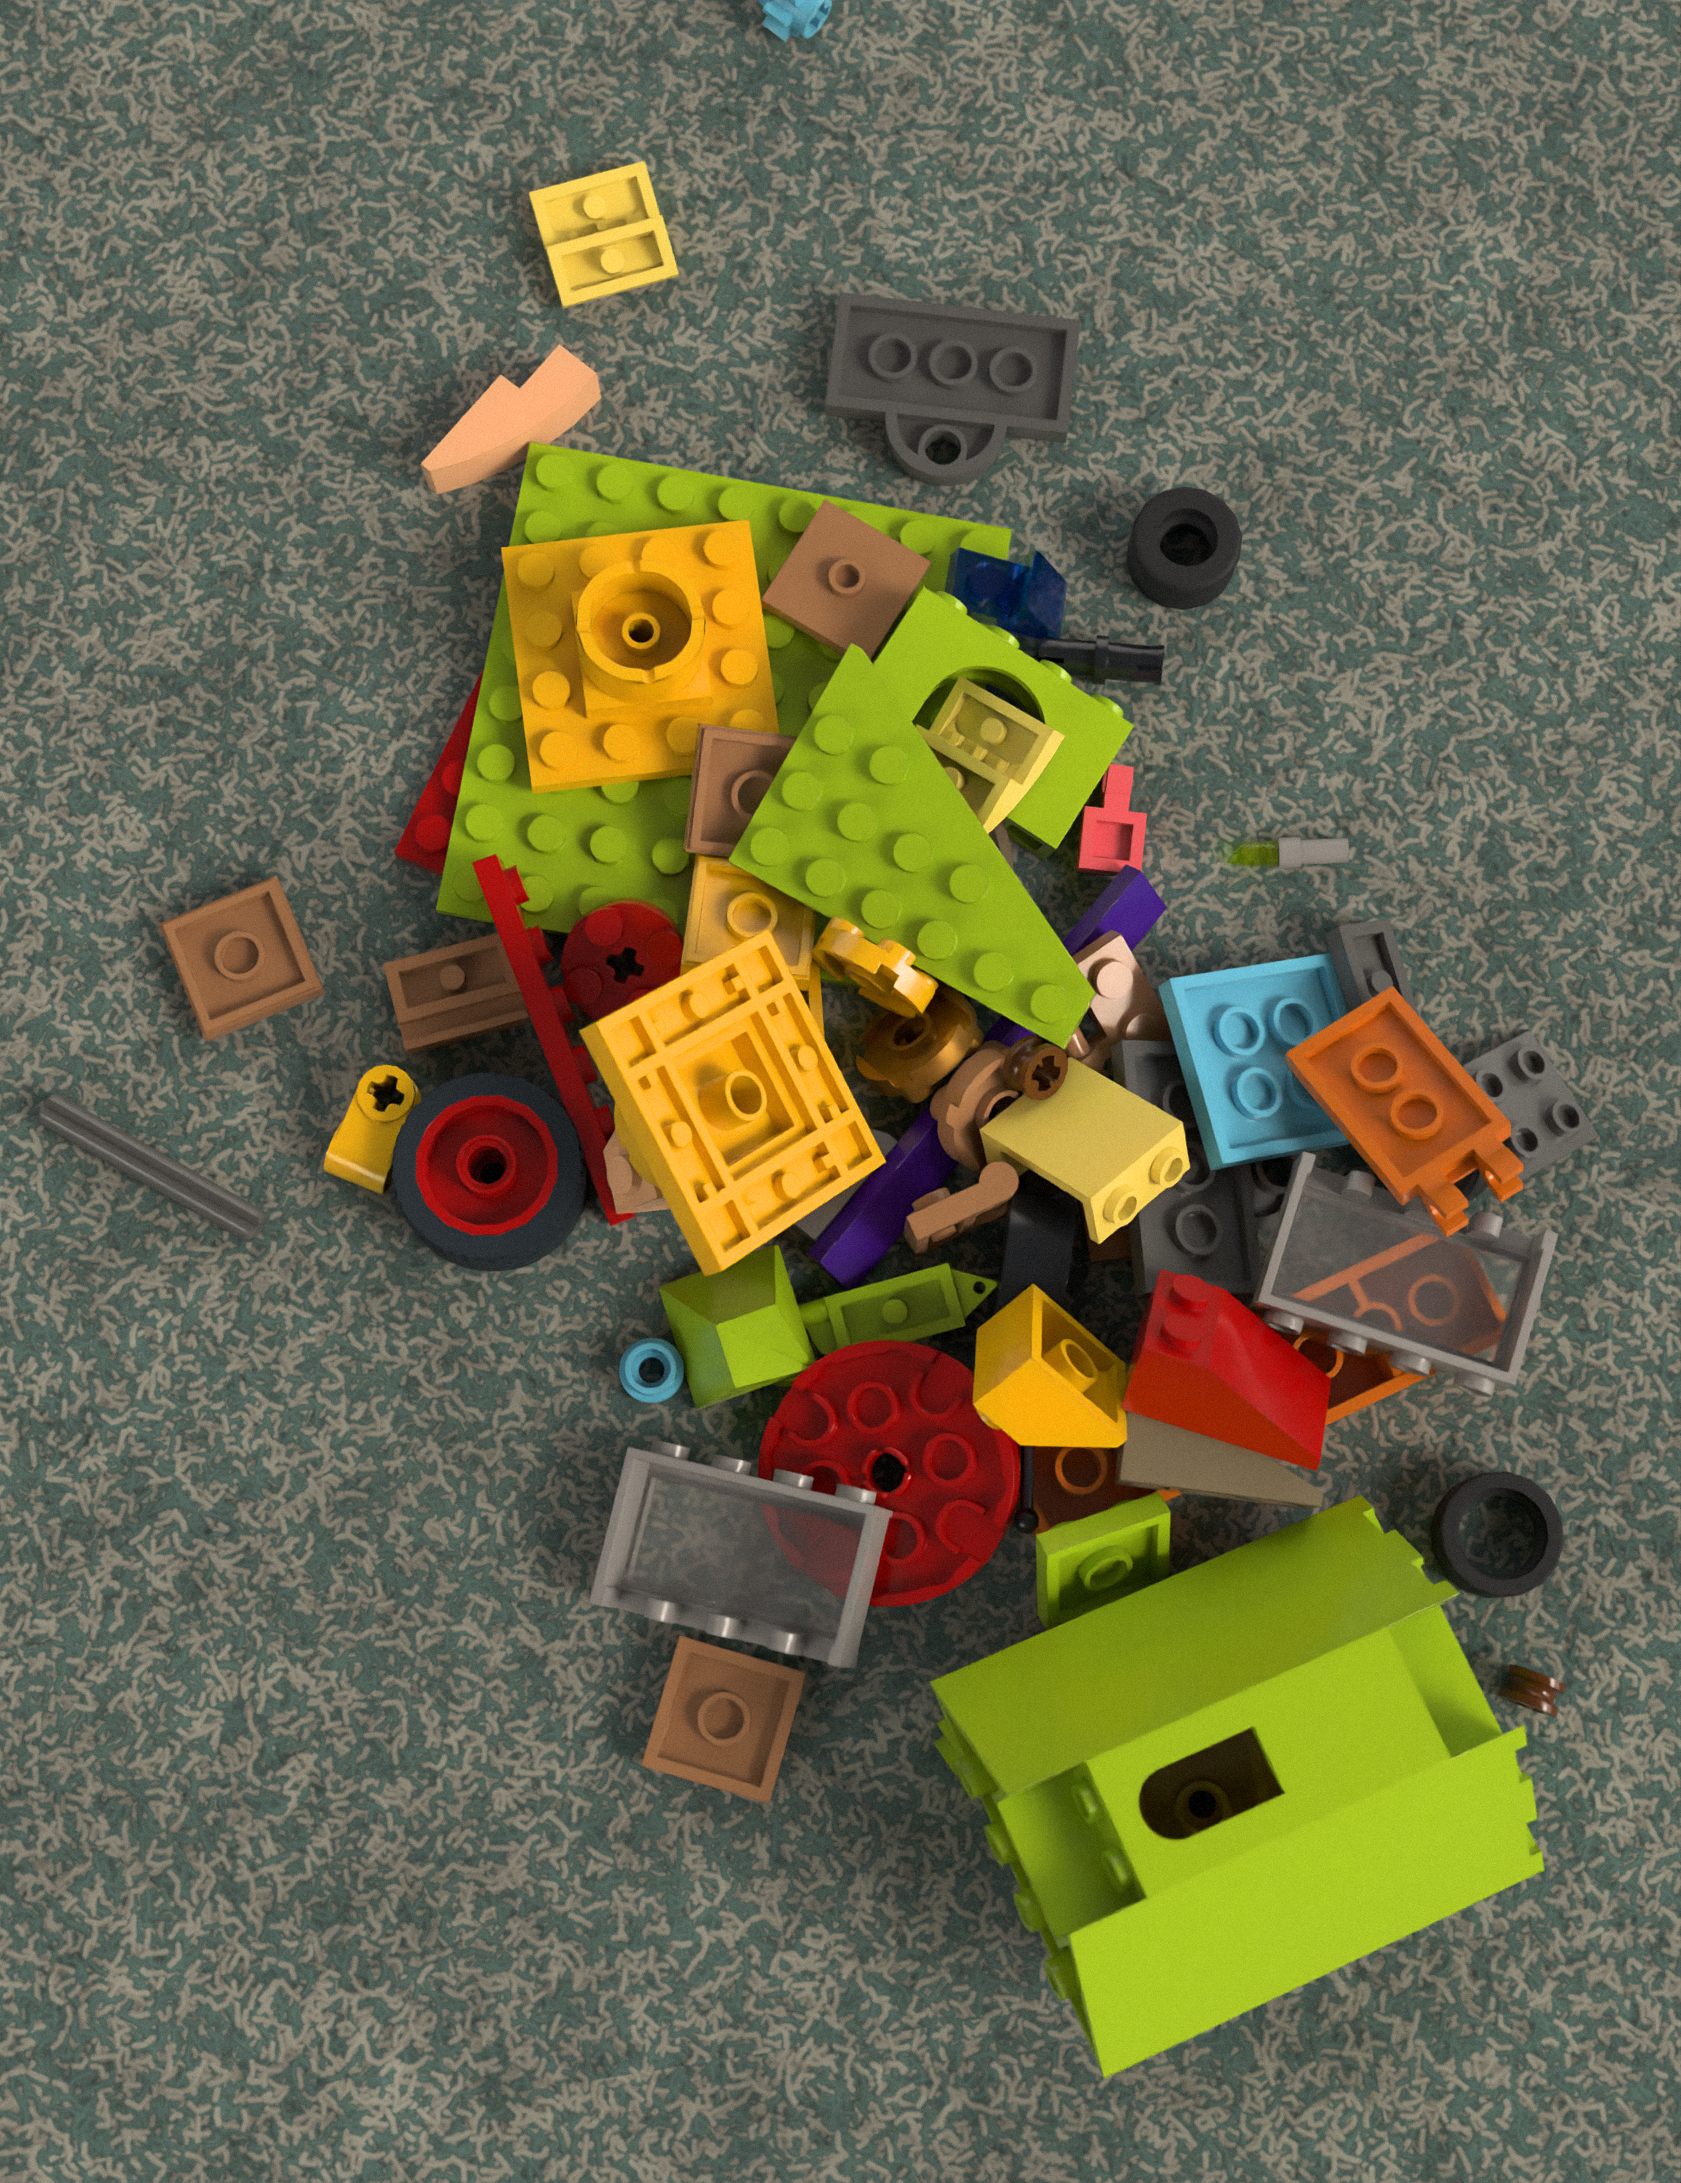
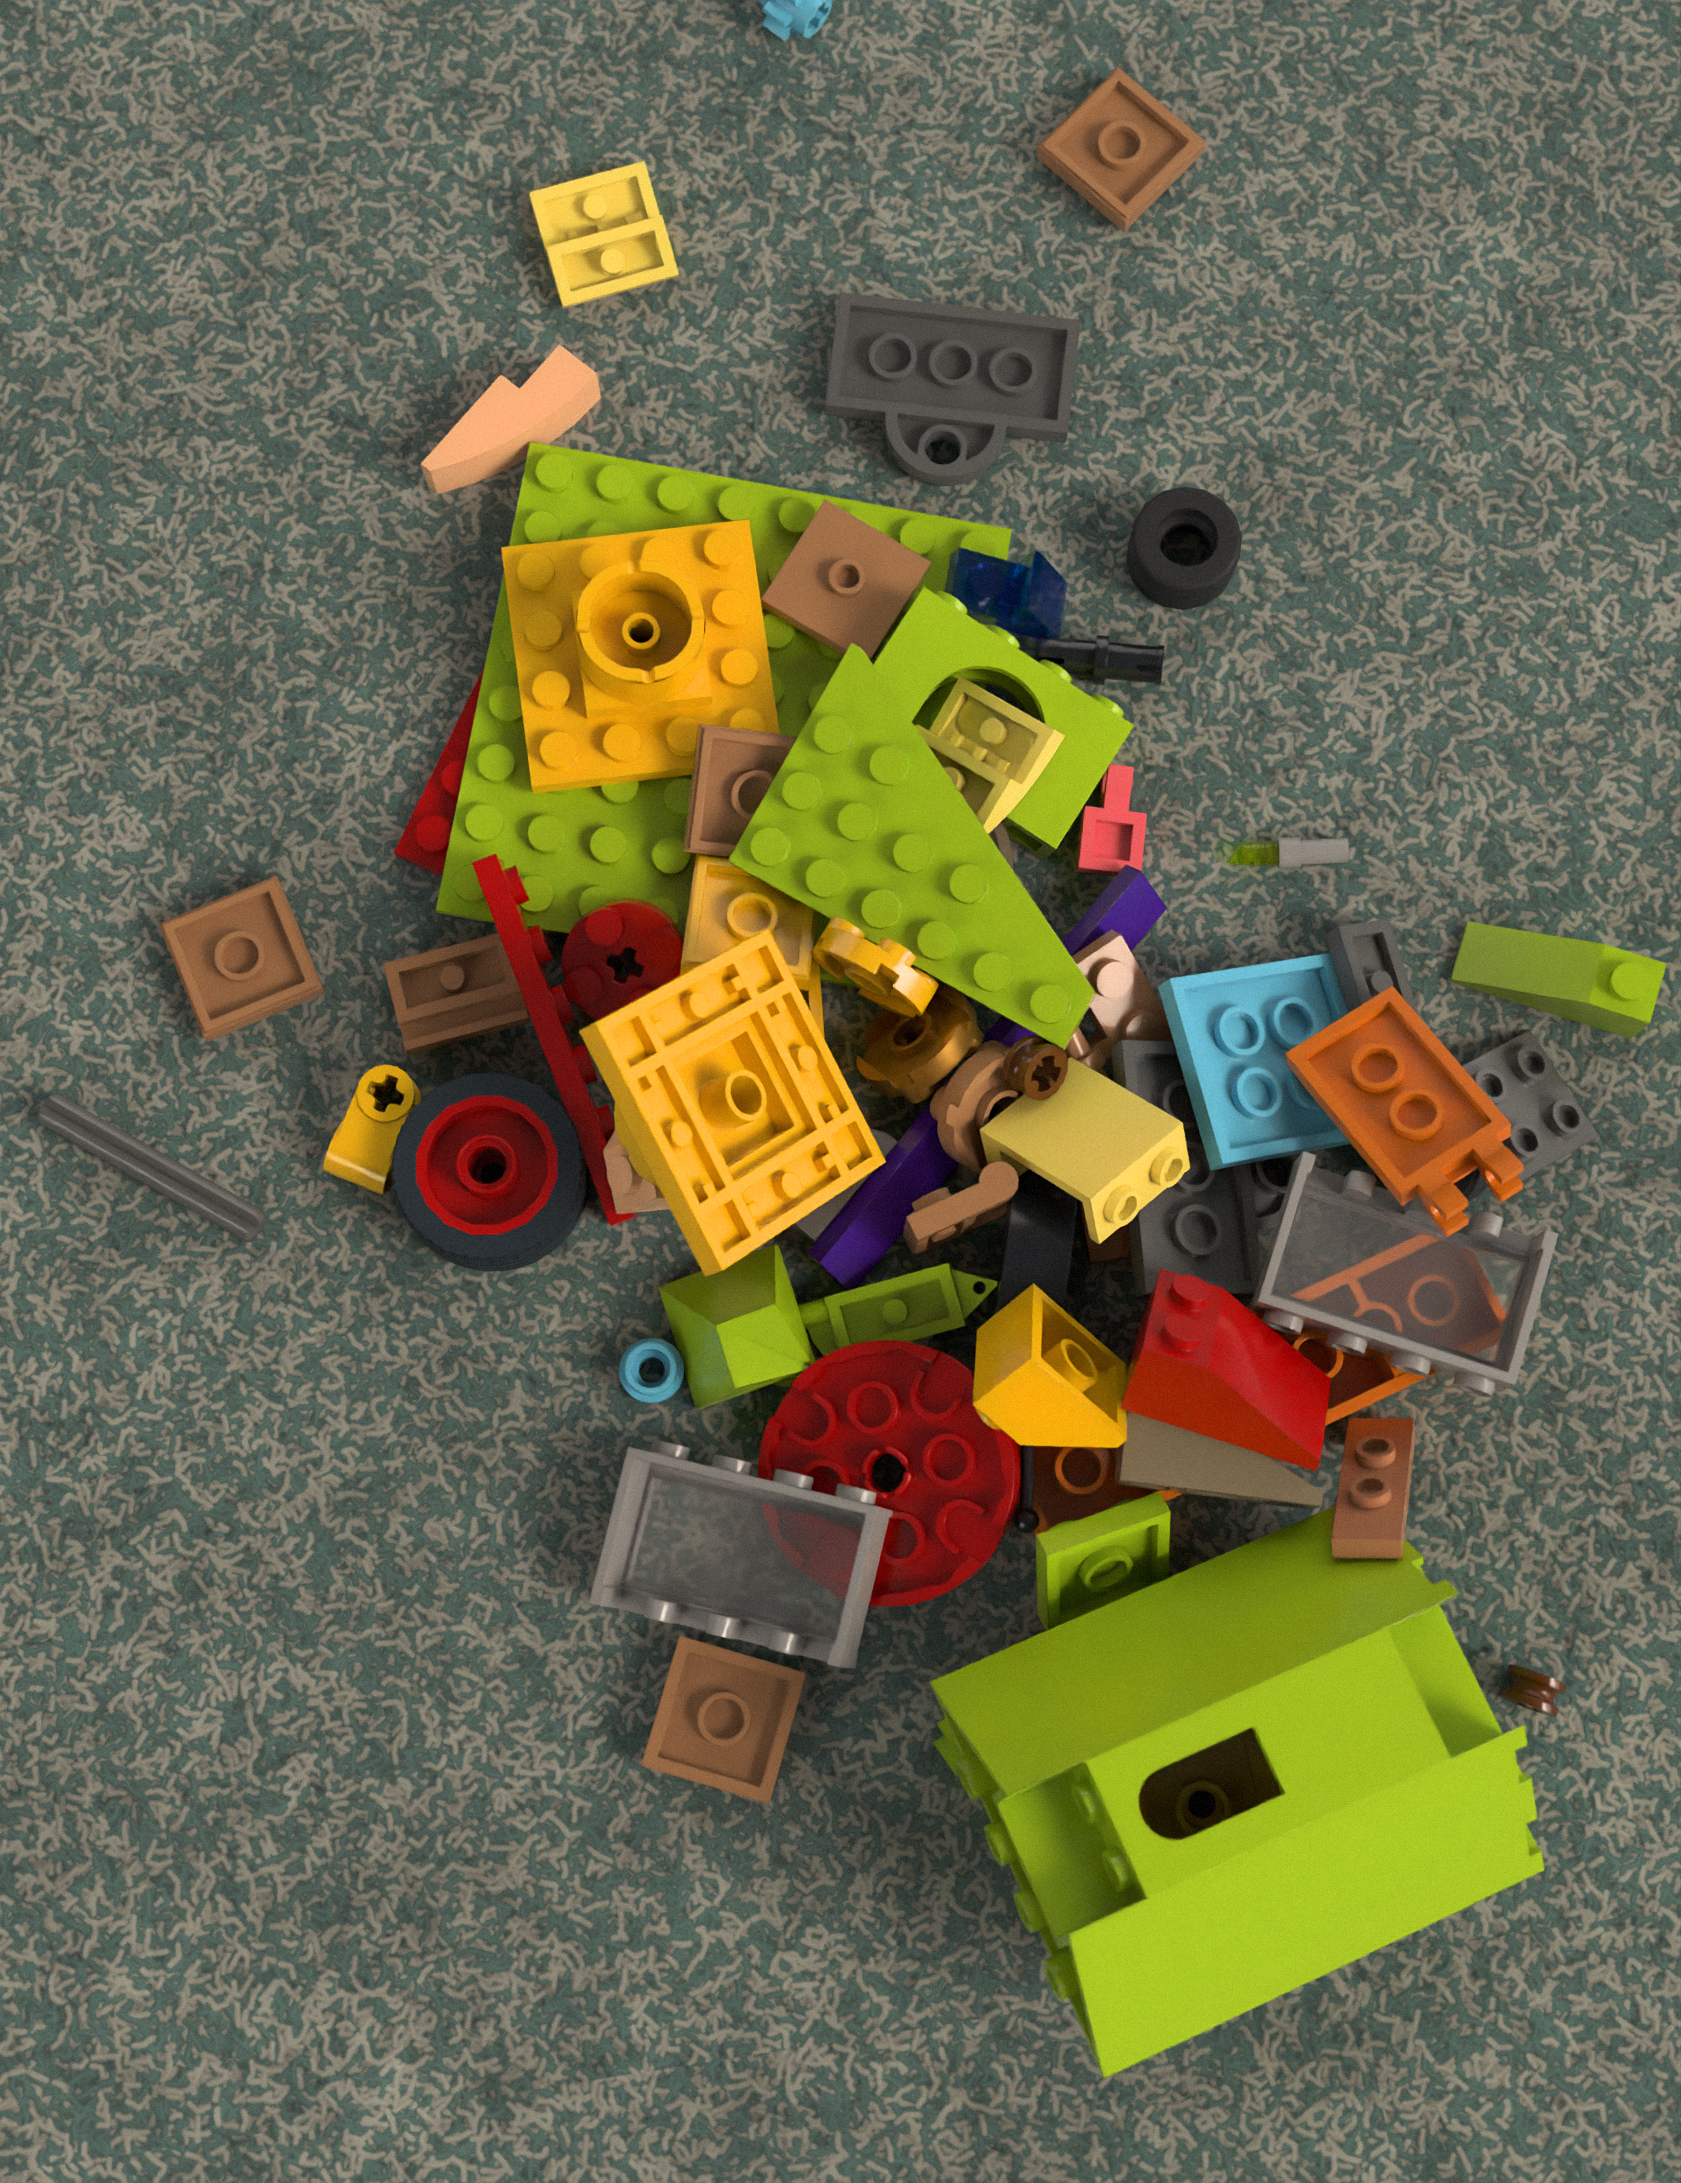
(1120, 149): none -> medium nougat plate
(1374, 1488): none -> nougat plate
(1542, 1513): black tyre -> none
(1561, 976): none -> lime slope

